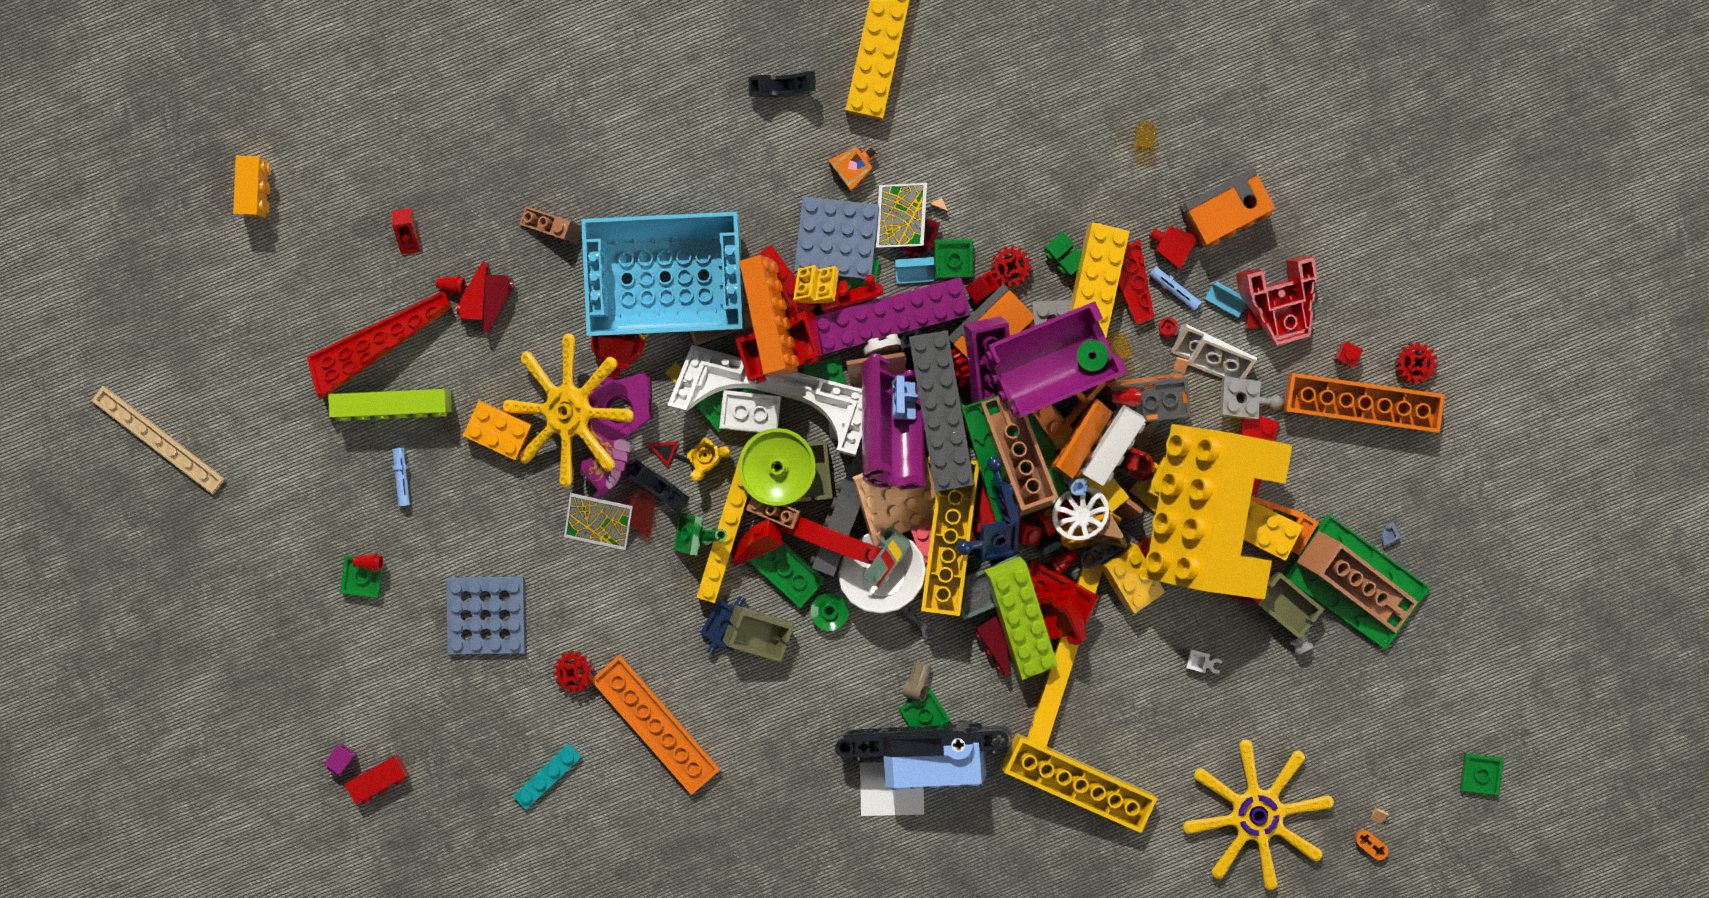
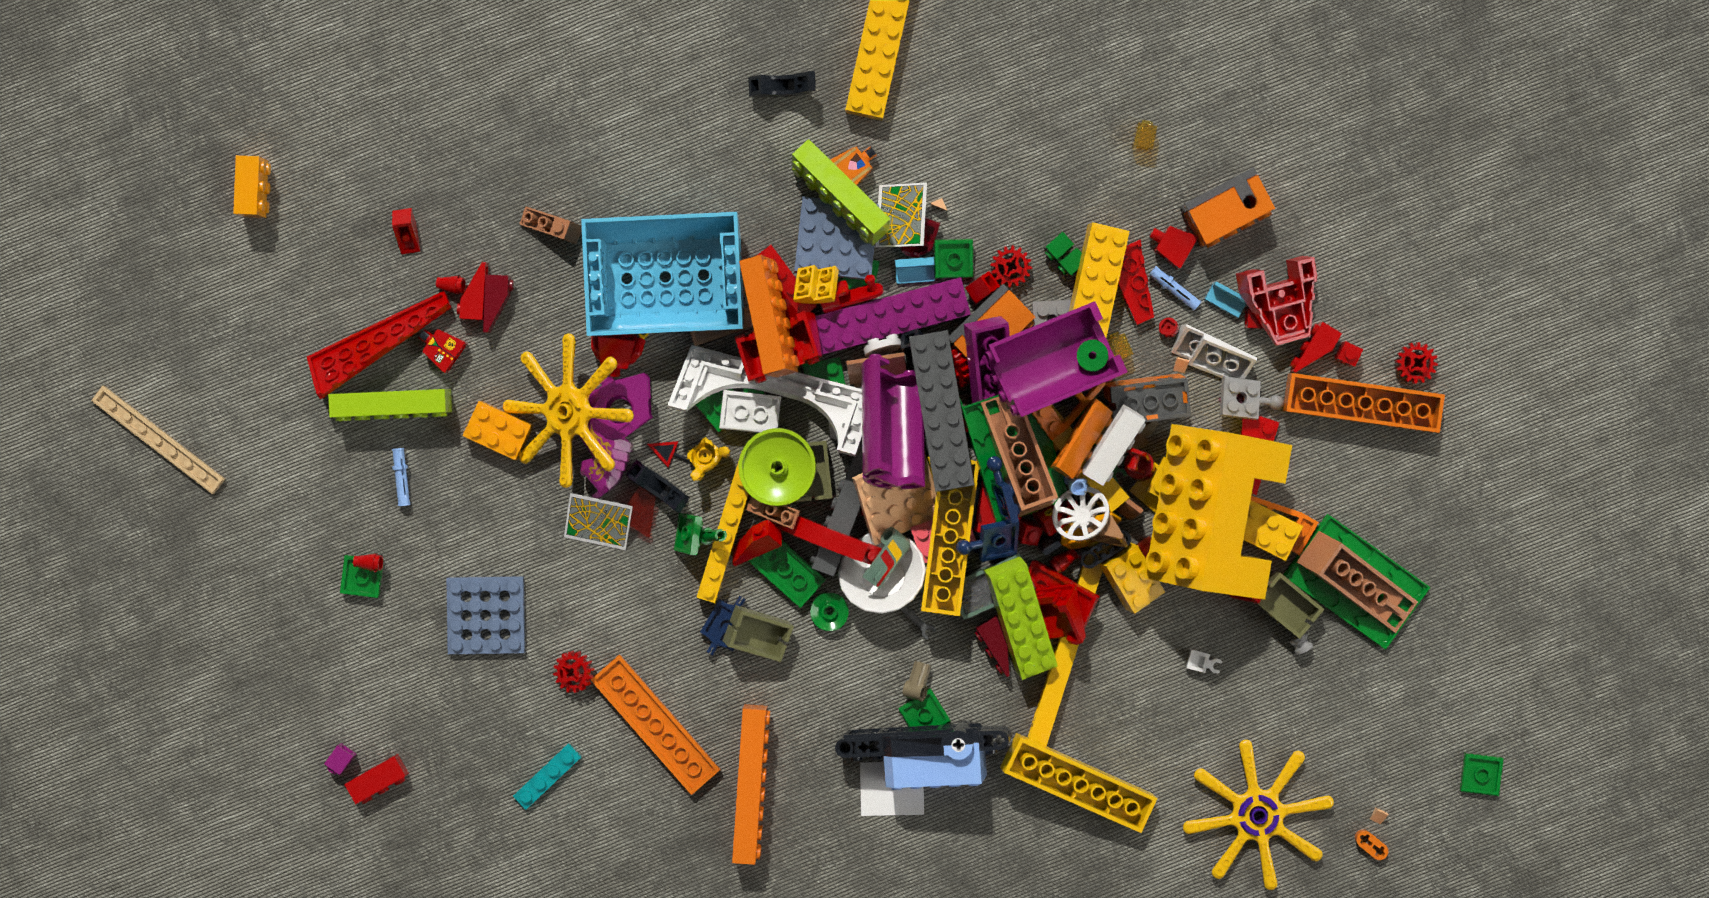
(442, 348): none -> red torso
(674, 372): yellow sticker -> none
(749, 786): none -> orange brick
(840, 192): none -> lime brick
(903, 399): light blue panel -> none
(1128, 397): red cone -> none
(1320, 343): none -> red slope
(1389, 534): sand blue tile -> none

